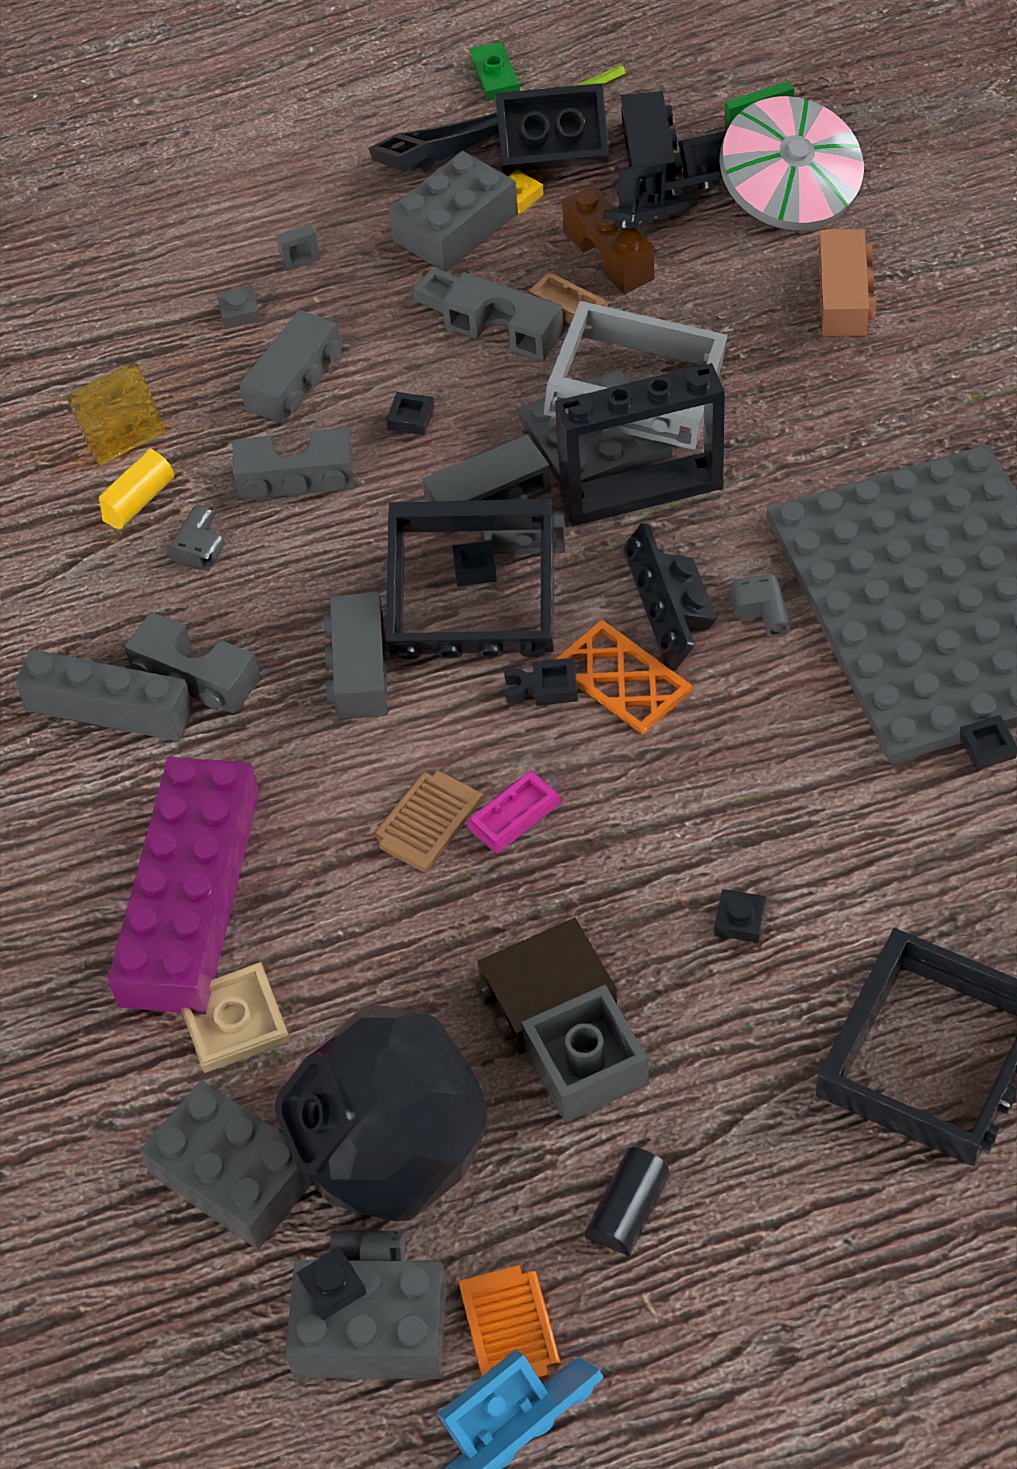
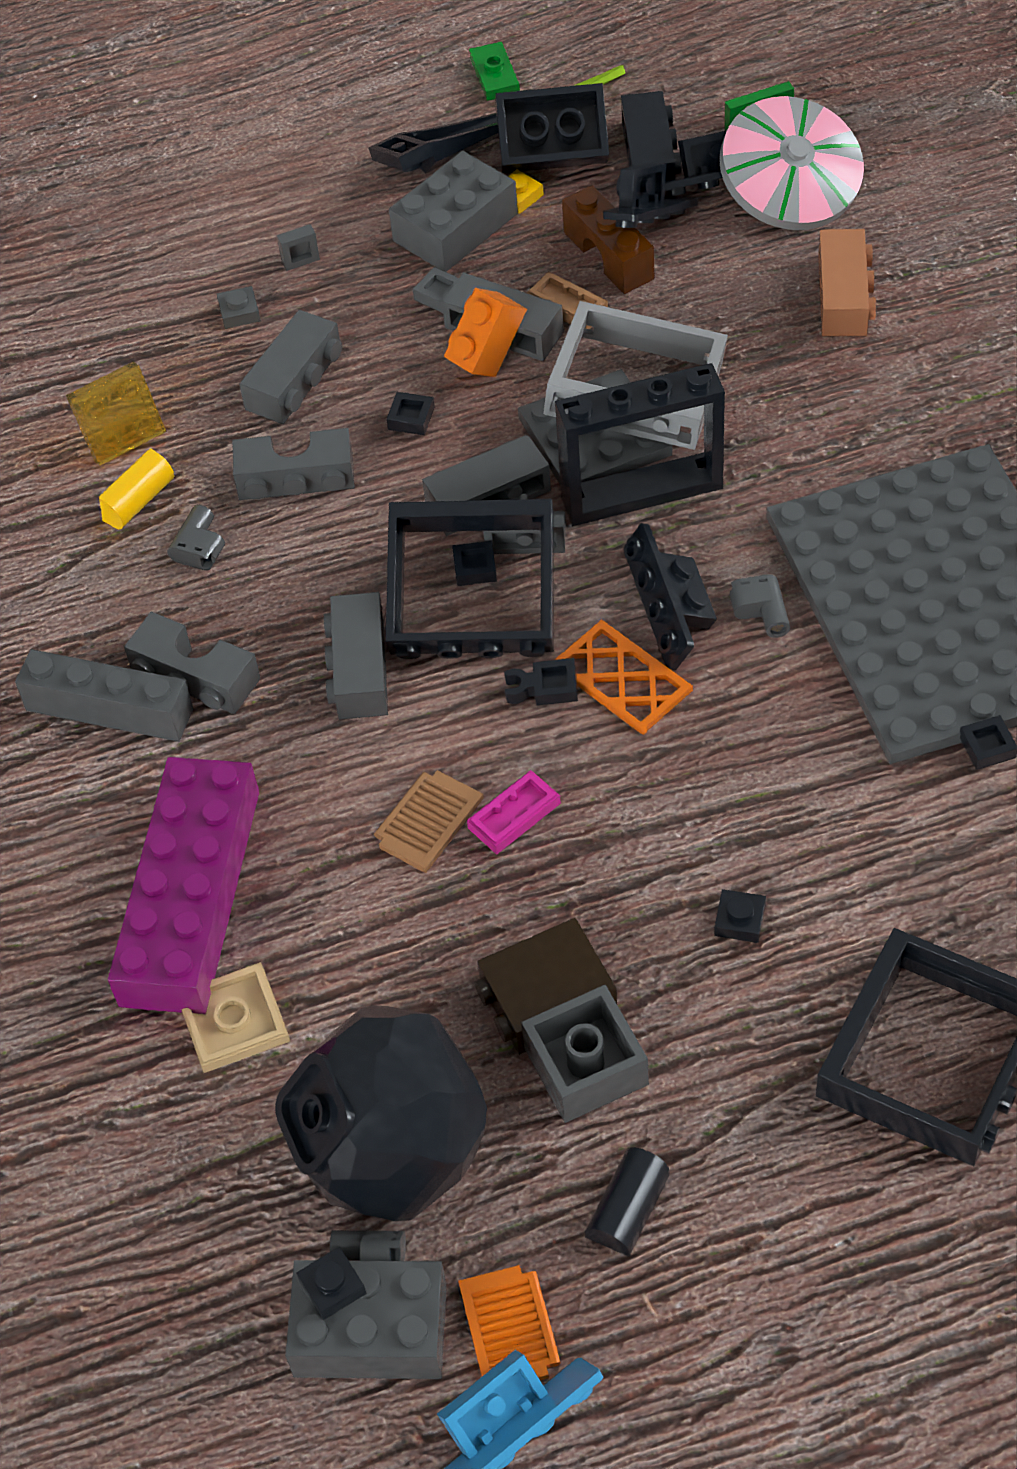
(226, 1164): dark grey brick -> none
(484, 332): none -> orange brick

